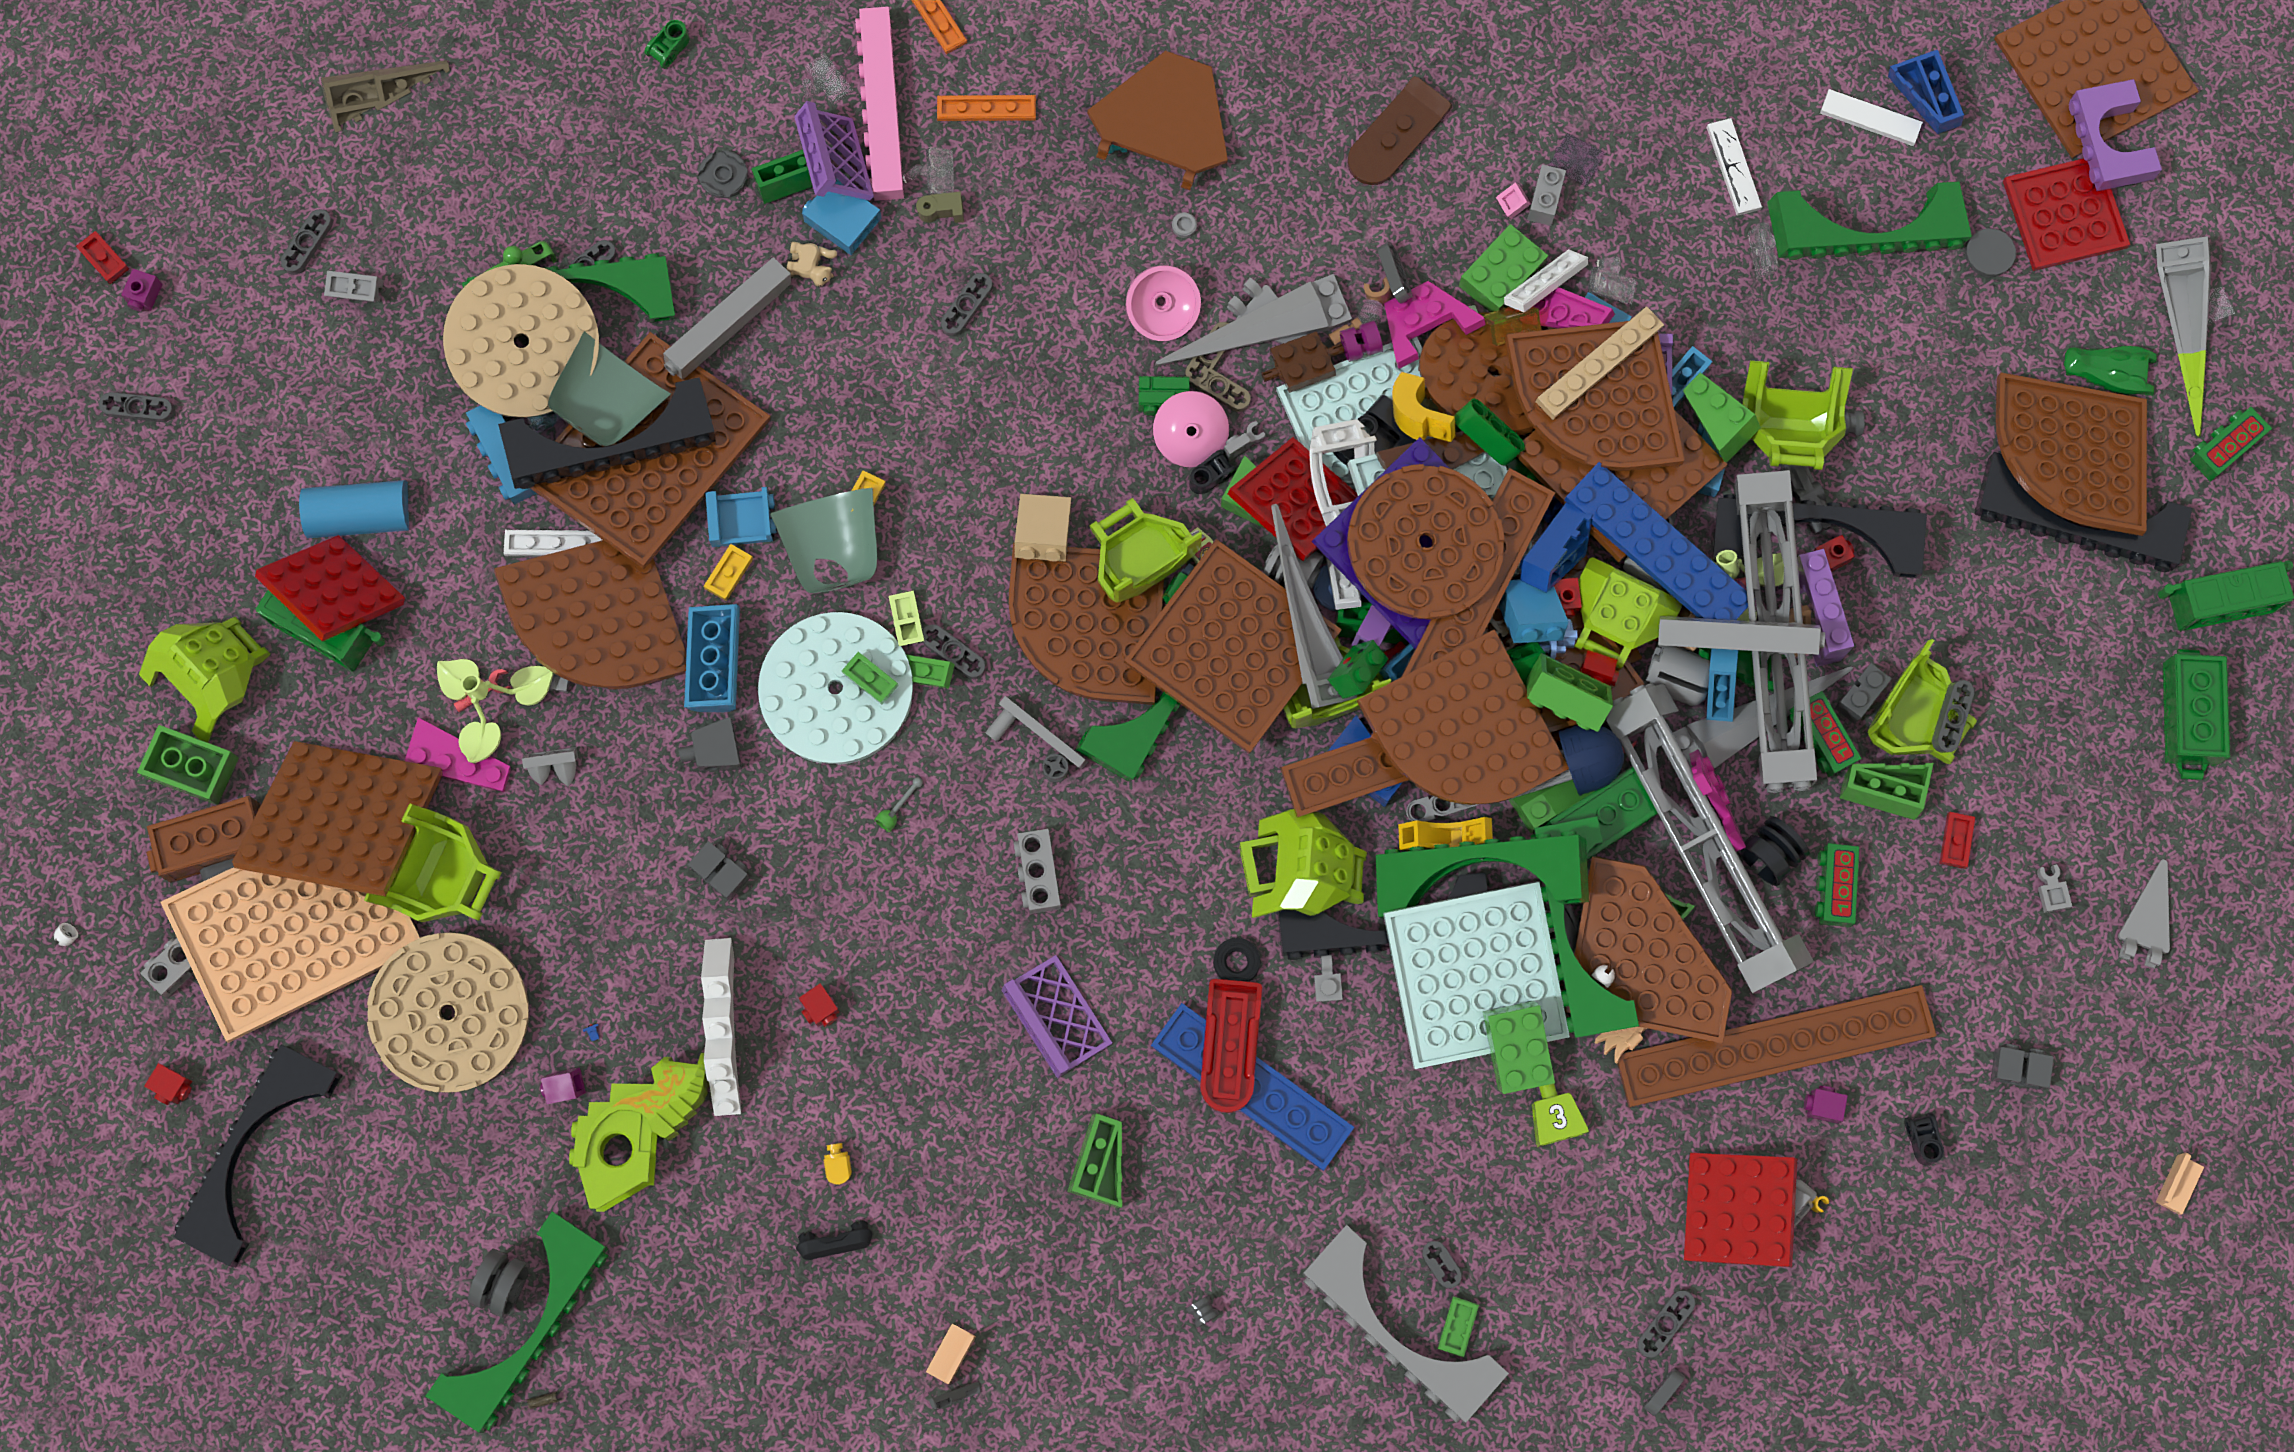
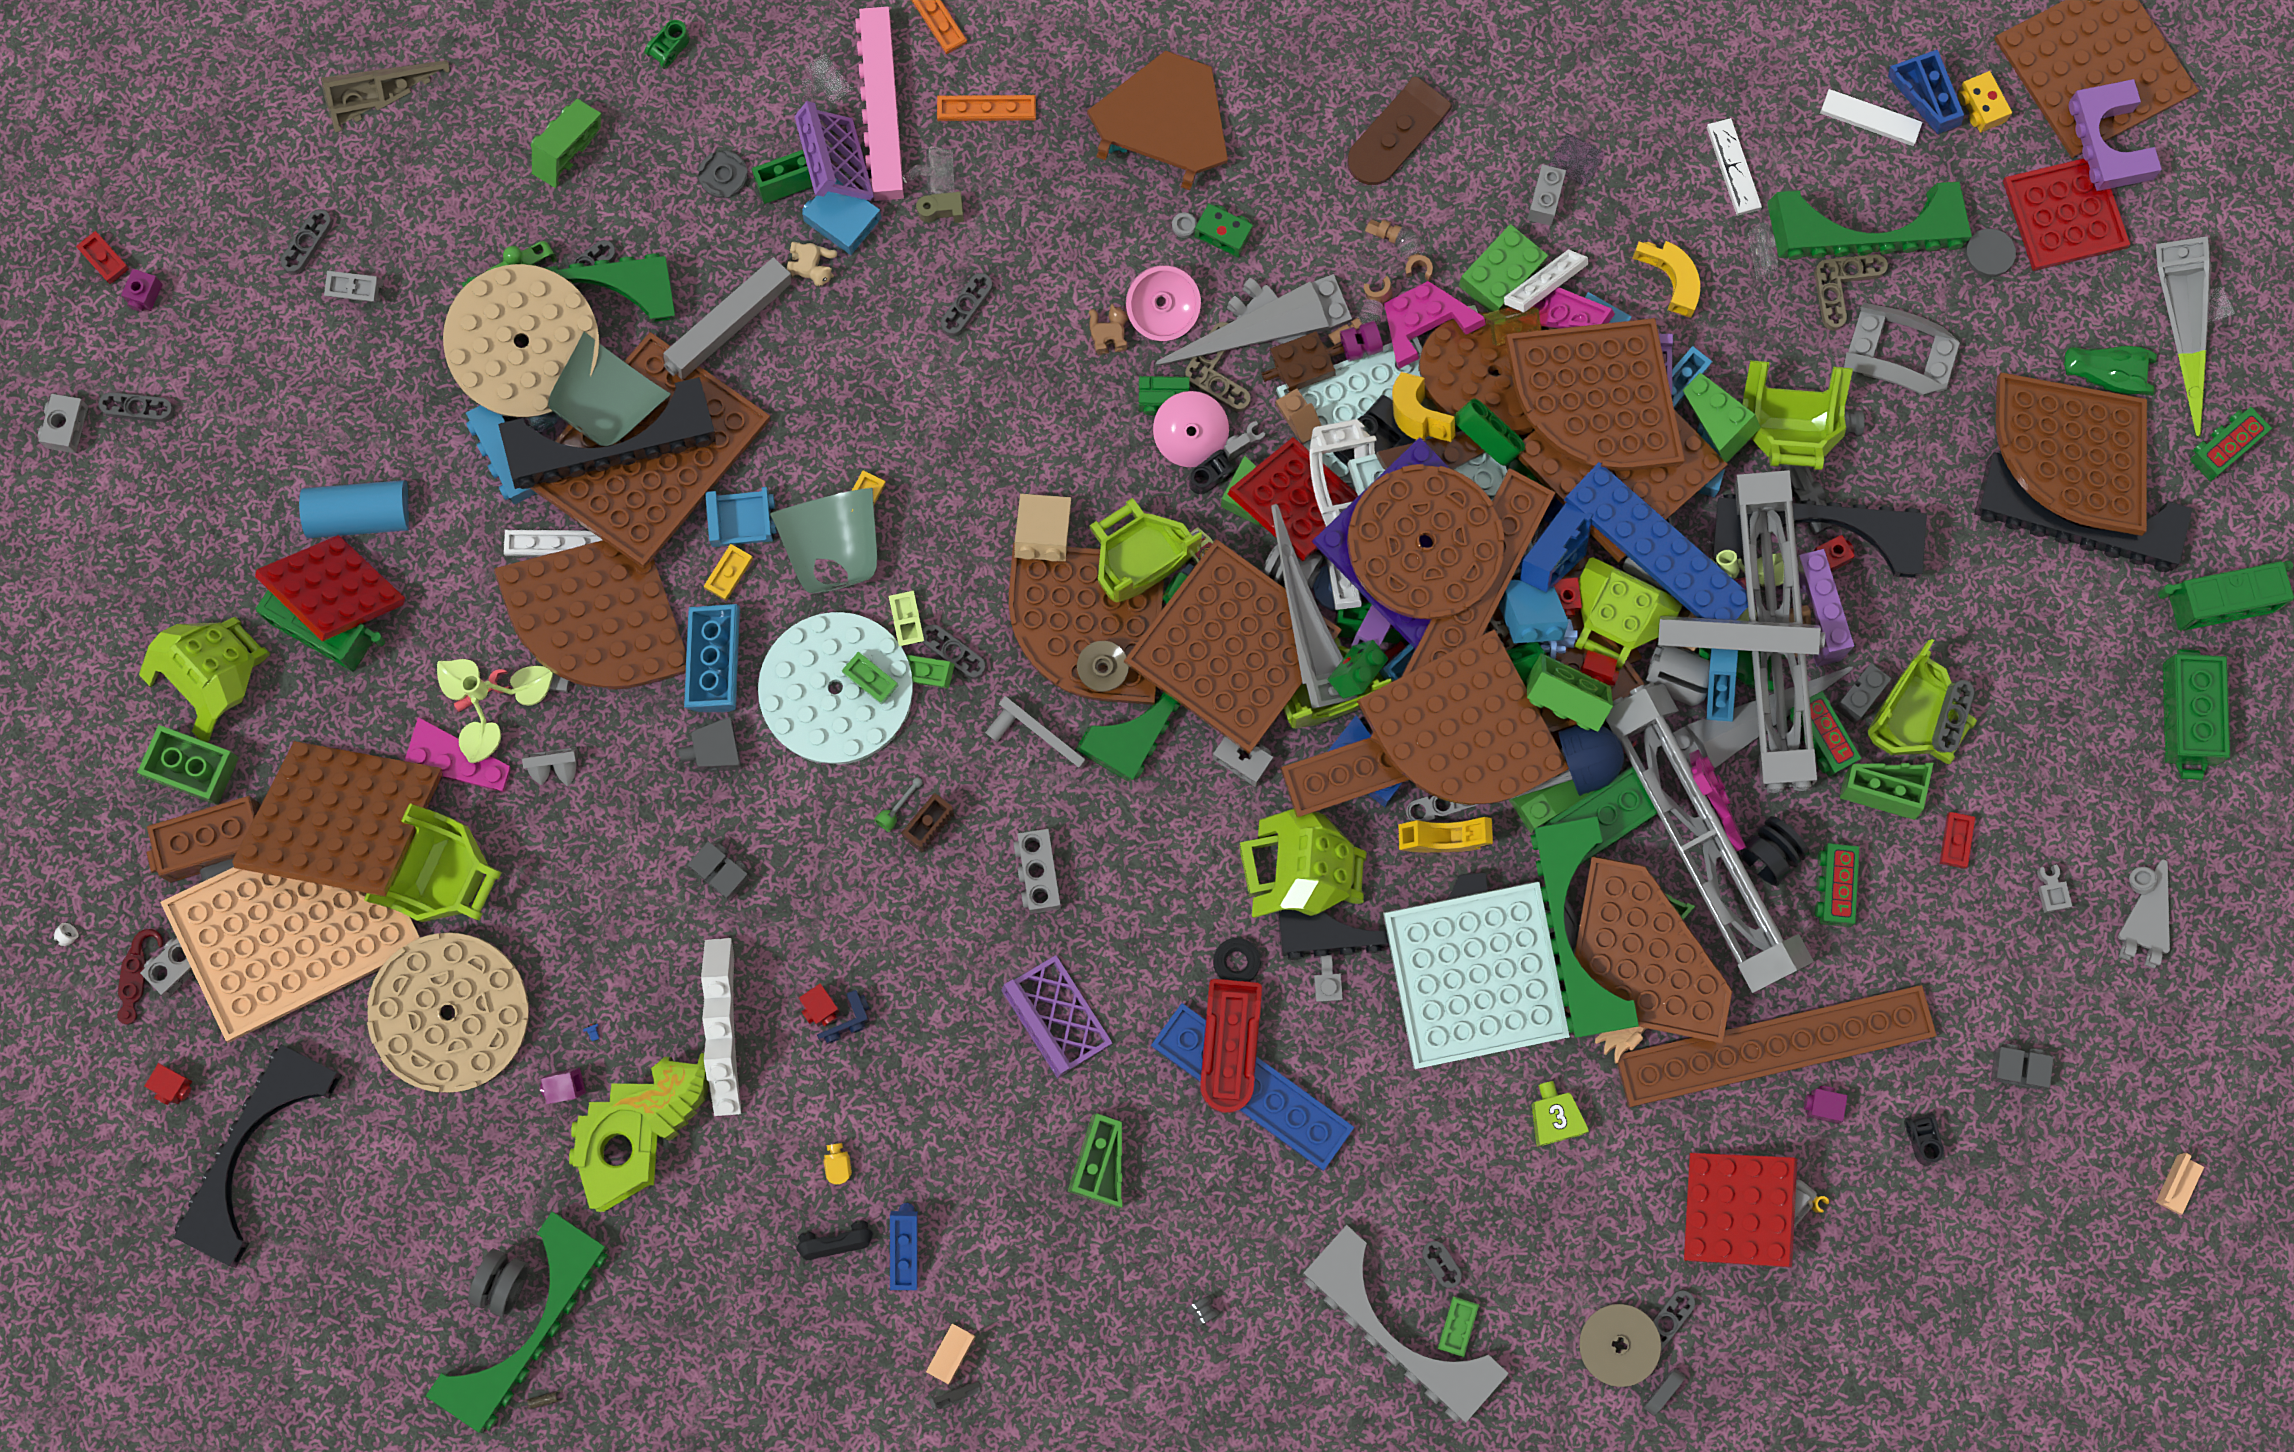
(68, 436): none -> light grey brick
(131, 981): none -> dark red piece
(562, 140): none -> bright green wedge
(859, 1005): none -> dark blue bracket
(904, 1248): none -> blue piece
(928, 822): none -> reddish brown brick
(1056, 763): dark grey wheel -> none
(1099, 654): none -> dark tan dish
(1109, 332): none -> medium nougat animal
(1223, 230): none -> green brick
(1249, 770): none -> light grey brick
(1298, 414): none -> medium nougat slope
(1394, 272): dark grey beam -> none
(1406, 241): none -> medium nougat piece
(1513, 200): bright pink plate -> none
(1518, 1047): bright green brick -> none
(1556, 861): green arch -> none
(1599, 363): tan plate -> none
(1602, 977): white hinge -> none
(1602, 1358): none -> dark tan piece
(1611, 283): clear plate -> none
(1680, 271): none -> yellow arch
(1839, 275): none -> dark tan beam
(1867, 338): none -> light grey wedge
(1984, 102): none -> yellow brick
(2143, 880): none -> light grey tile

